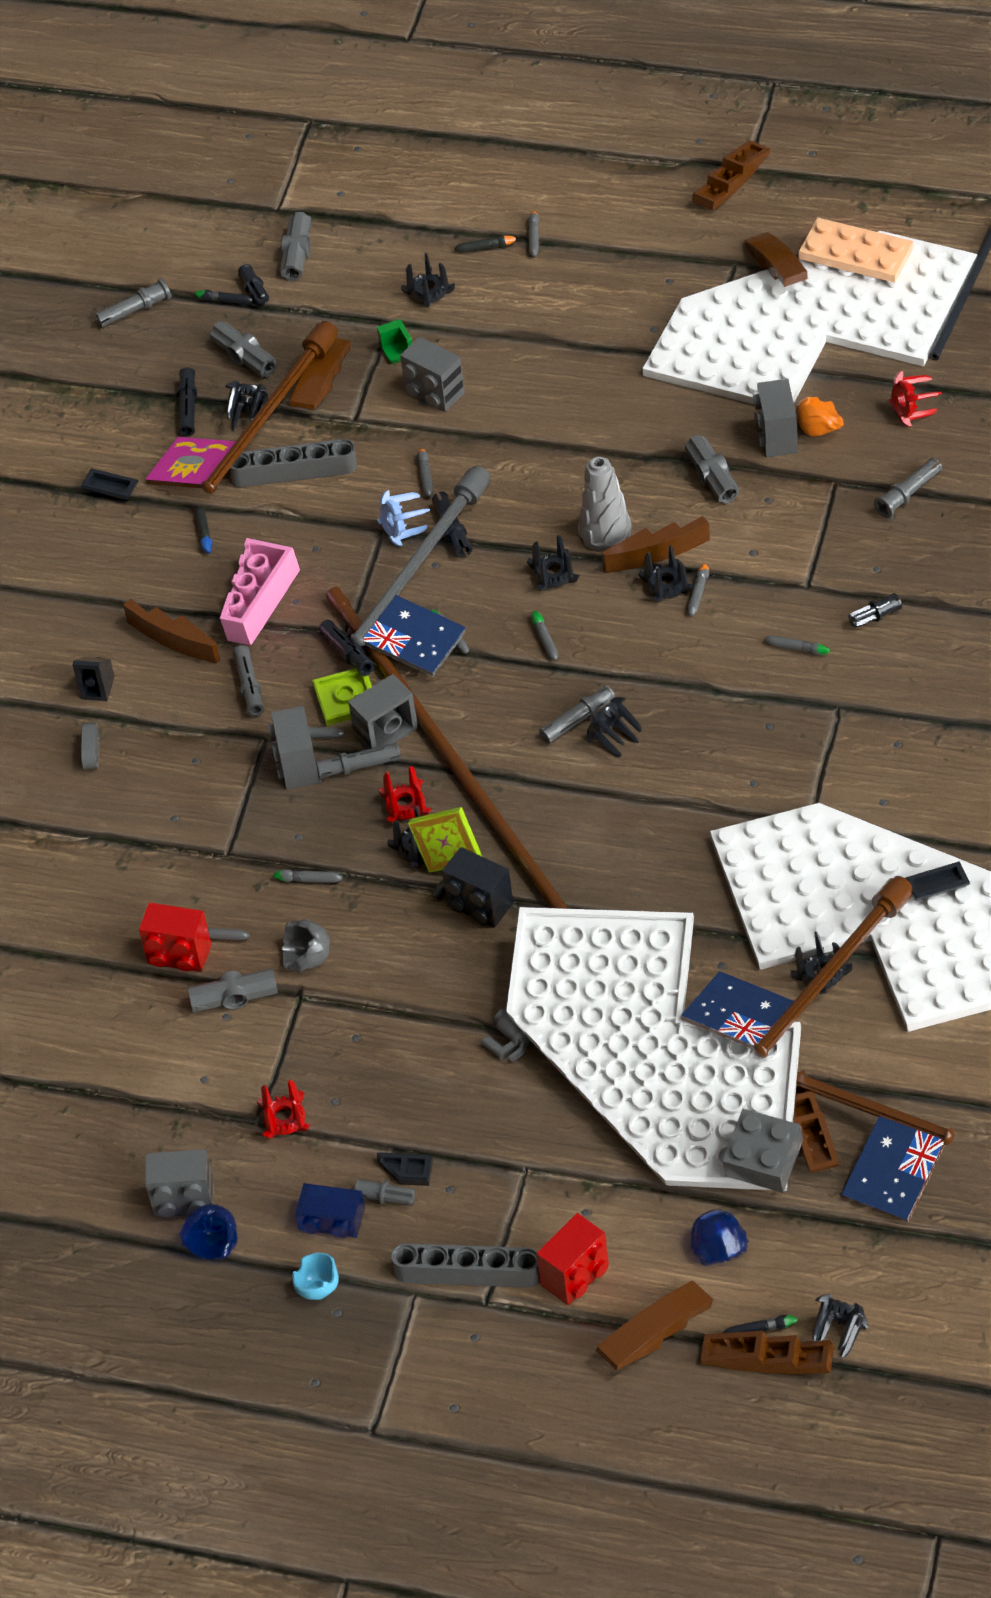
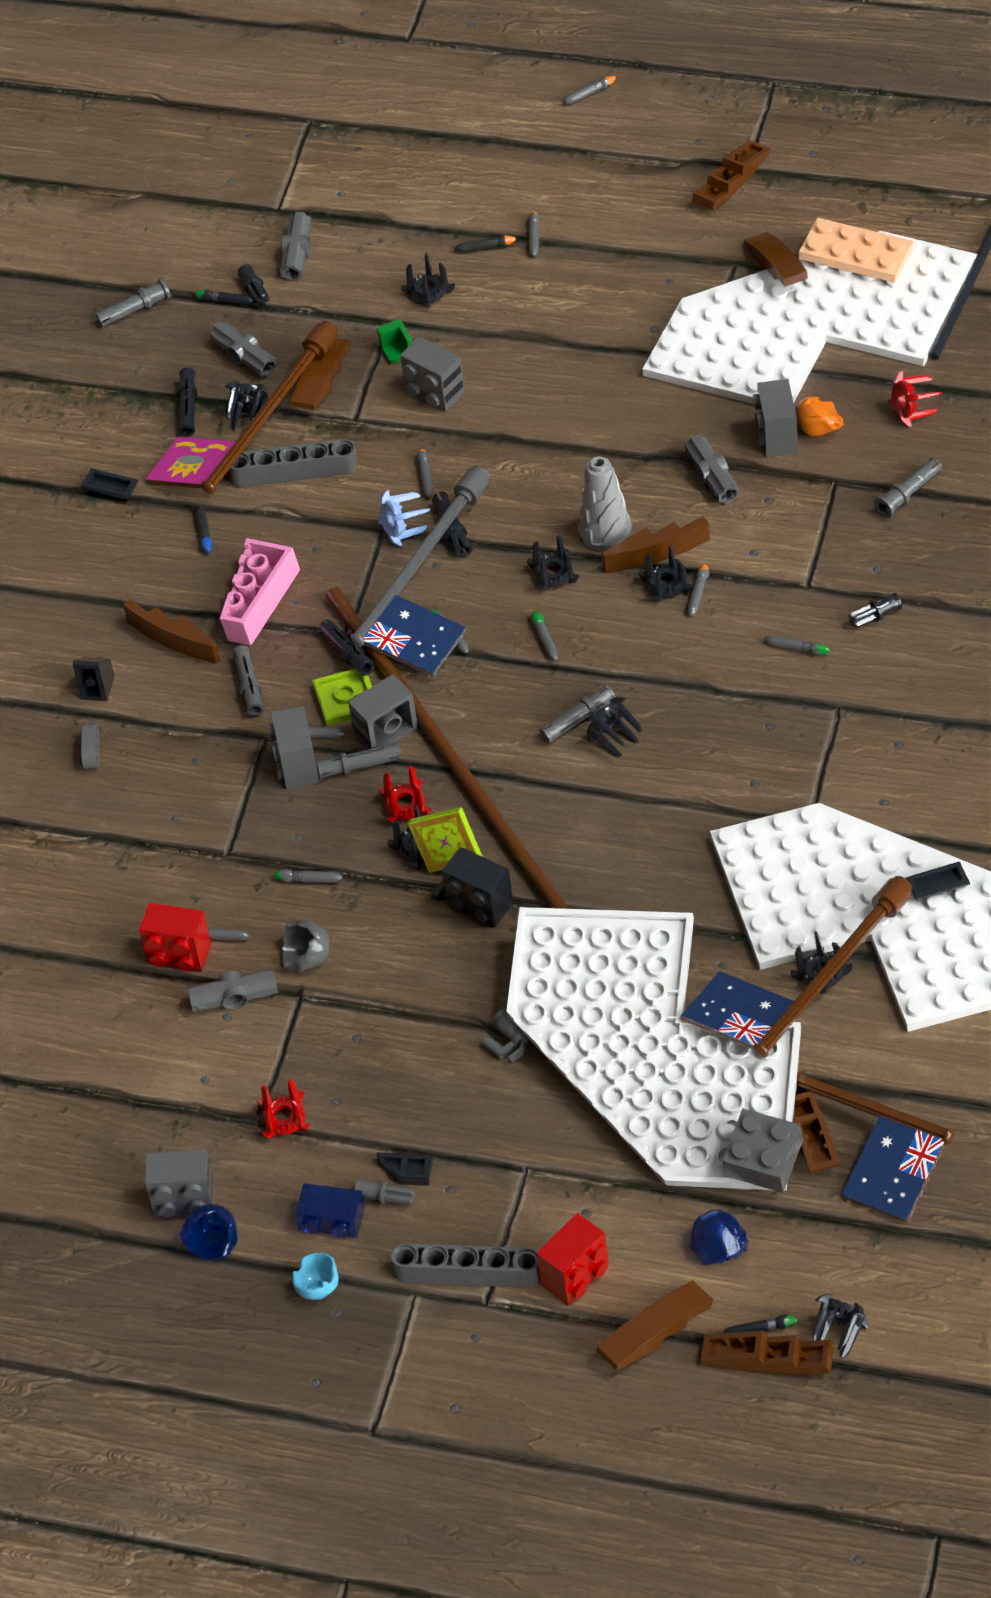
(590, 89): none -> dark grey piece

